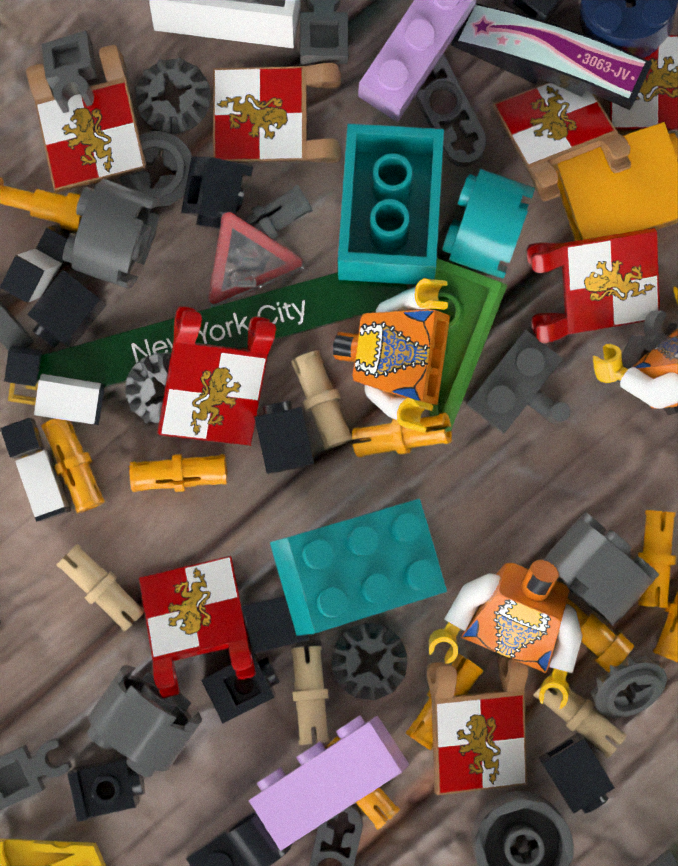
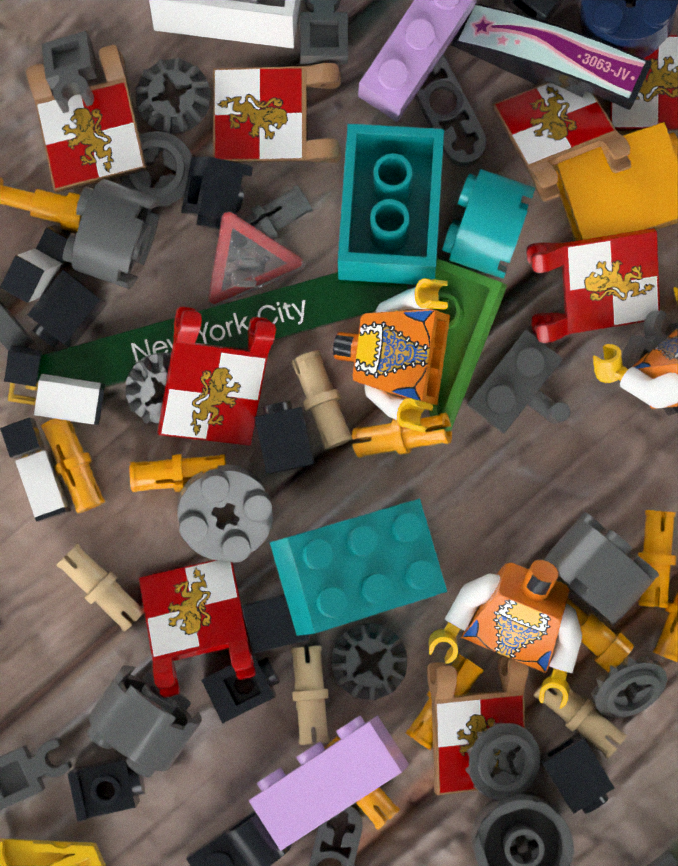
(216, 488): none -> plate
(523, 761): none -> dark grey gear

